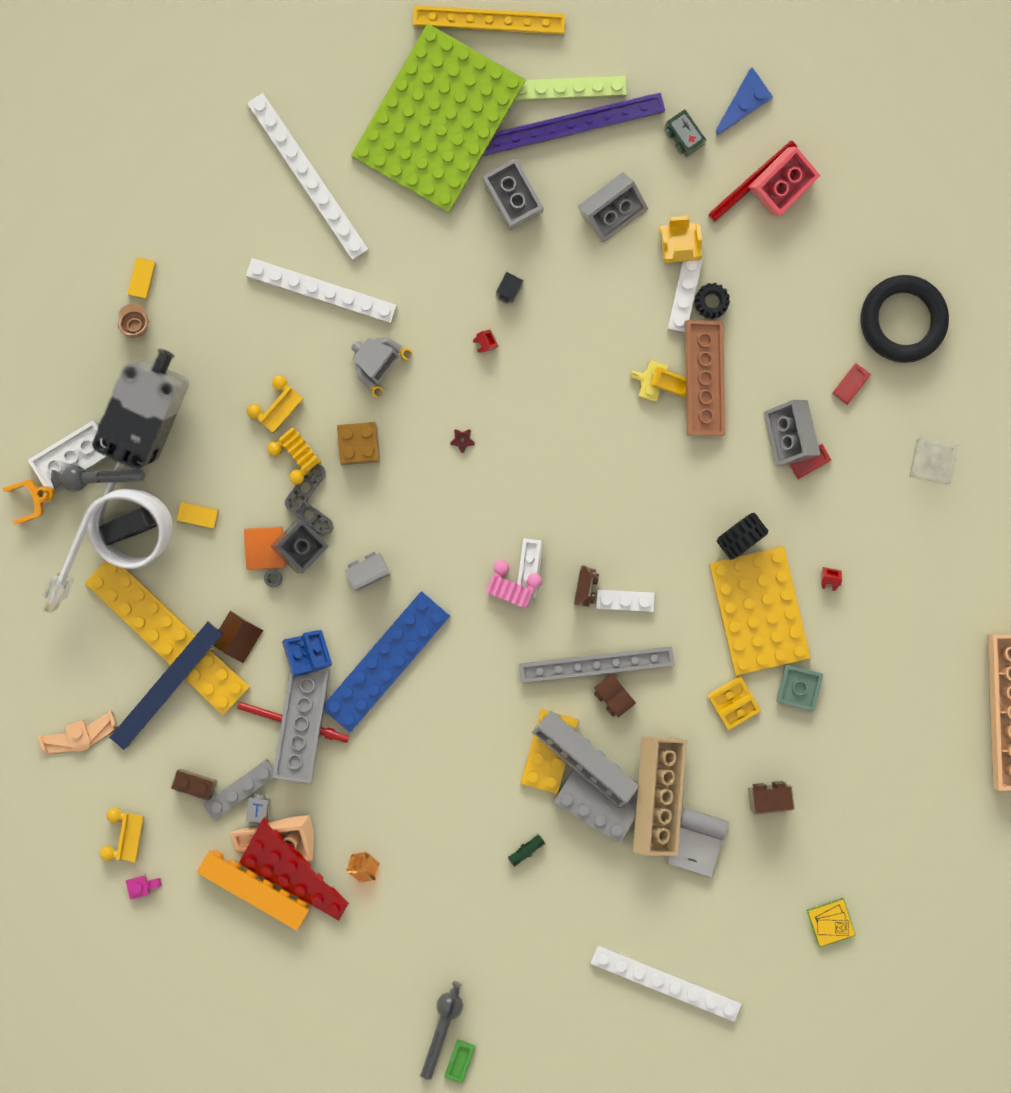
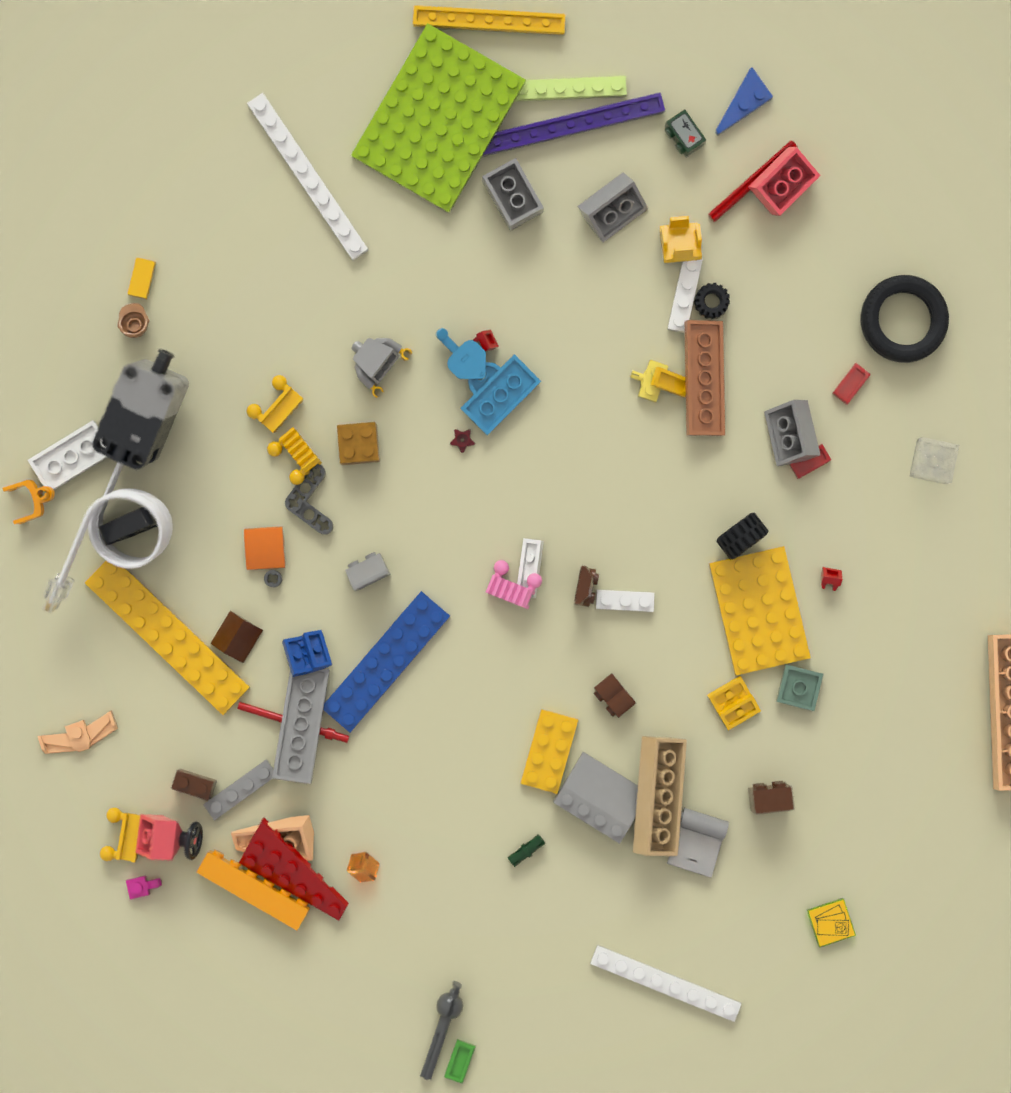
(75, 477): dark grey piece -> none
(162, 837): none -> coral piece
(166, 685): dark blue tile -> none
(197, 515): yellow tile -> none
(257, 808): light grey brick -> none
(299, 546): dark grey brick -> none
(321, 290): white plate -> none
(498, 391): none -> dark azure plate
(509, 288): black brick -> none
(585, 759): light grey brick -> none
(596, 664): light grey plate -> none

